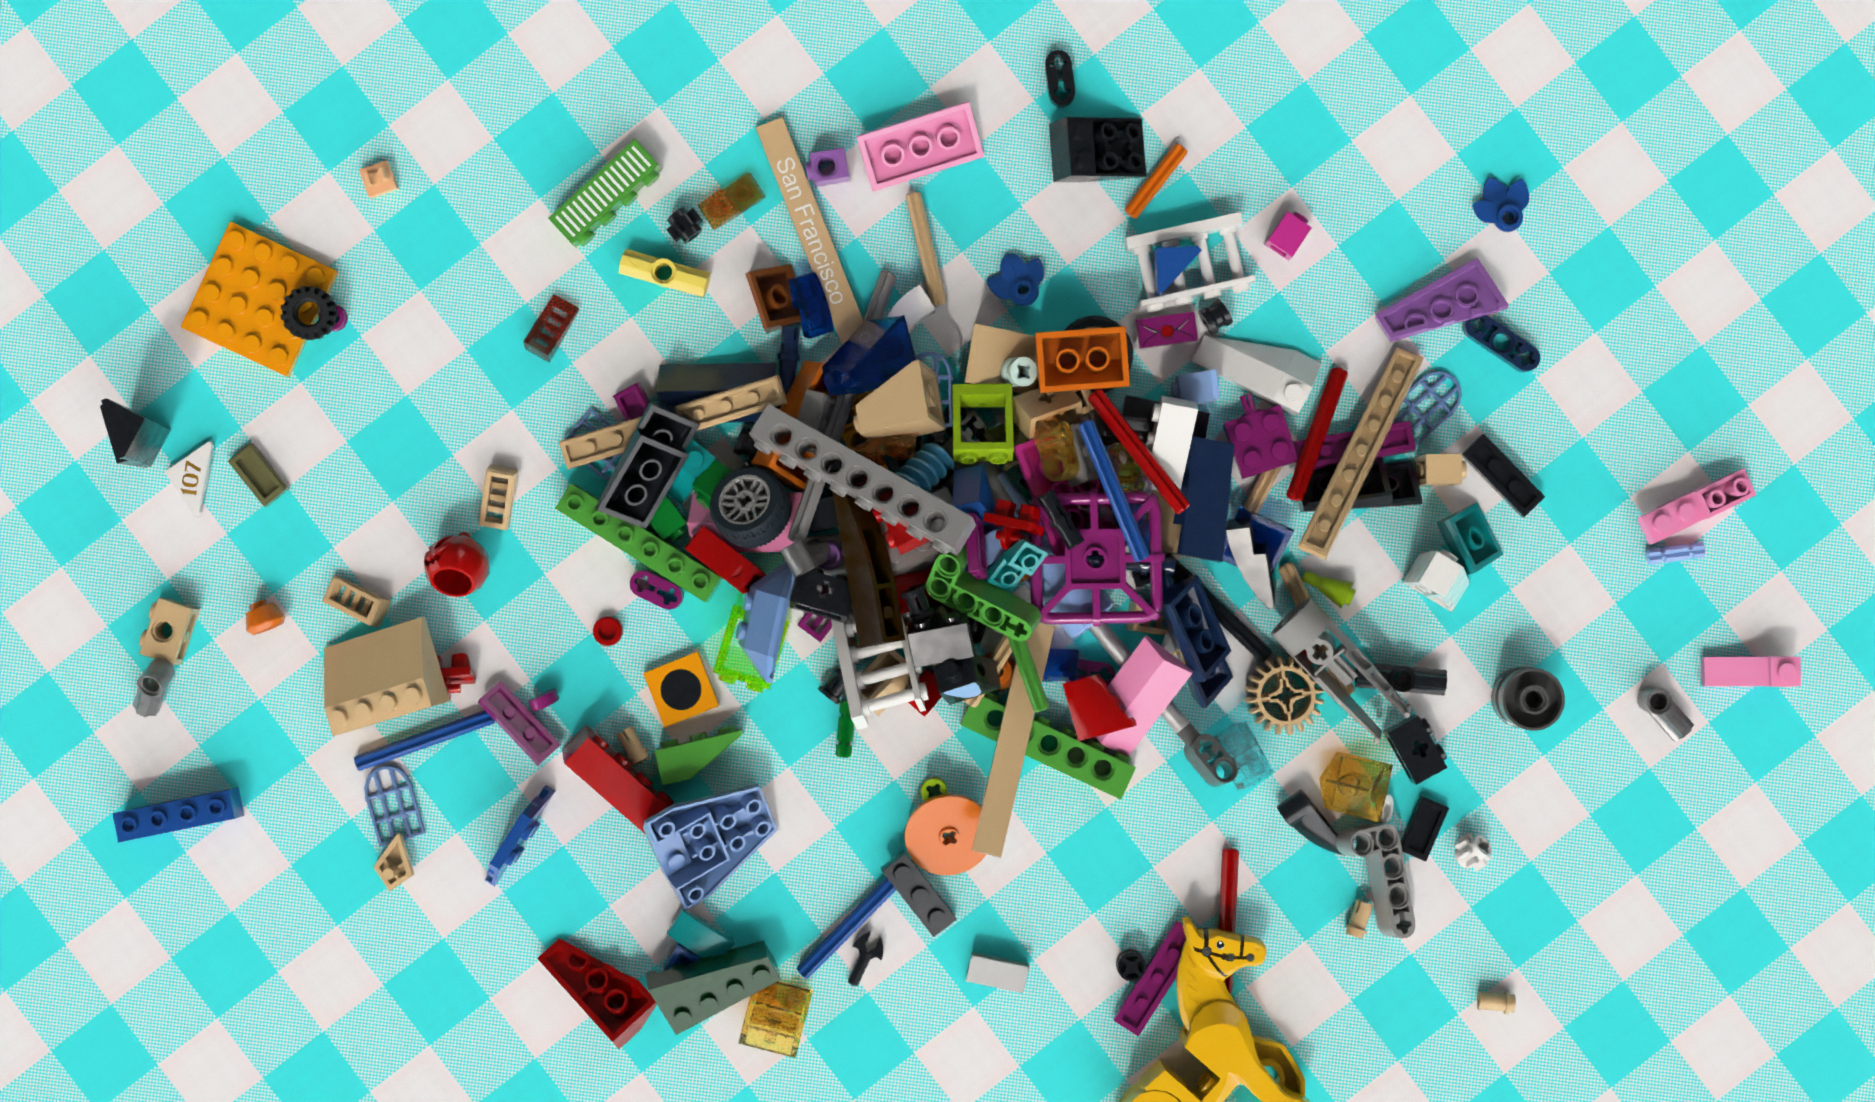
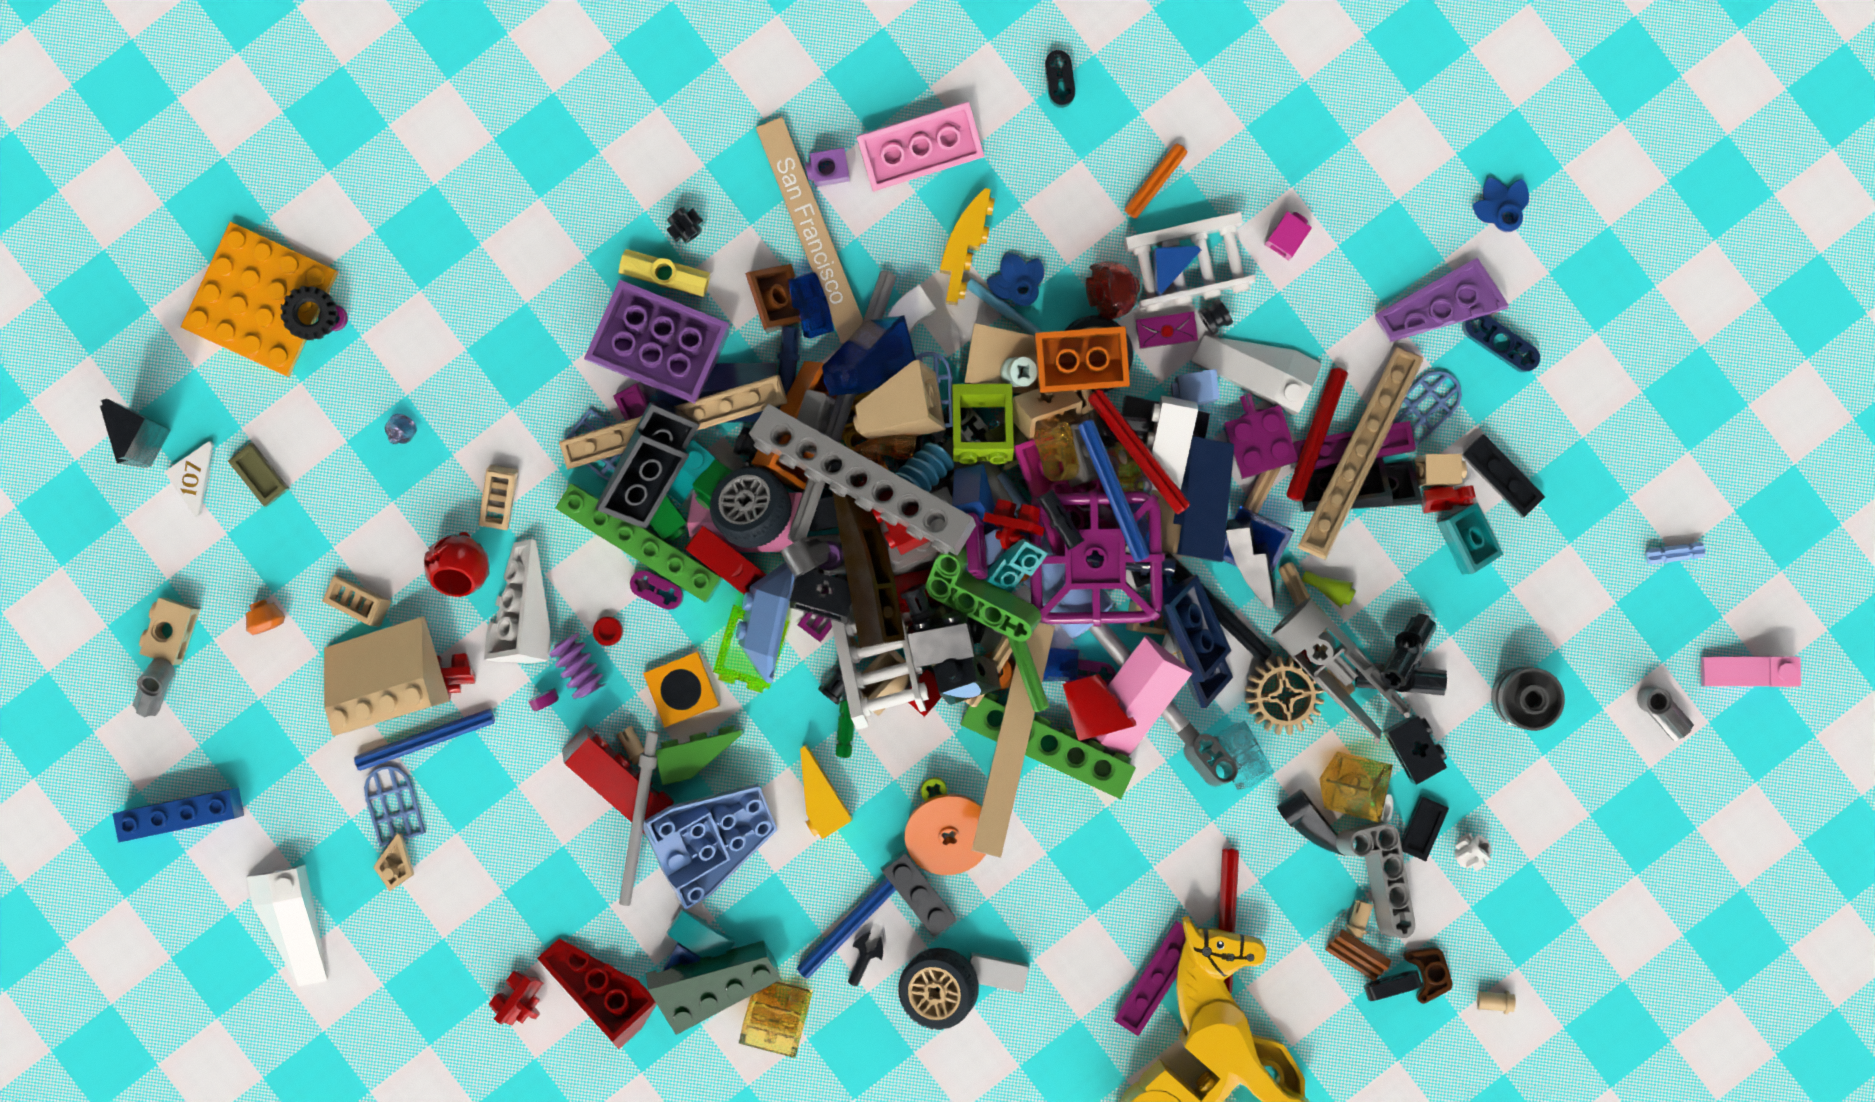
(288, 914): none -> white wedge
(378, 179): light nougat tile -> none
(400, 429): none -> tile
(519, 723): magenta plate -> none
(520, 1003): none -> red hips
(522, 621): none -> white wedge
(522, 830): blue wing -> none
(542, 322): clear red slope -> none
(576, 666): none -> medium lavender piece
(605, 193): bright green brick -> none
(647, 762): none -> light grey bar
(658, 341): none -> medium lavender slope
(731, 201): clear orange slope -> none
(822, 802): none -> yellow slope
(925, 248): tan axle -> none
(927, 1003): none -> wheel
(966, 235): none -> yellow slope
(1003, 308): none -> medium azure bar
(1096, 149): black slope -> none
(1112, 289): none -> clear red cylinder
(1134, 969): black wheel -> none
(1358, 955): none -> dark orange tile
(1392, 985): none -> black beam
(1408, 651): none -> black piece
(1433, 972): none -> reddish brown piece
(1438, 578): white wedge -> none
(1442, 499): none -> red plate
(1696, 506): bright pink slope -> none

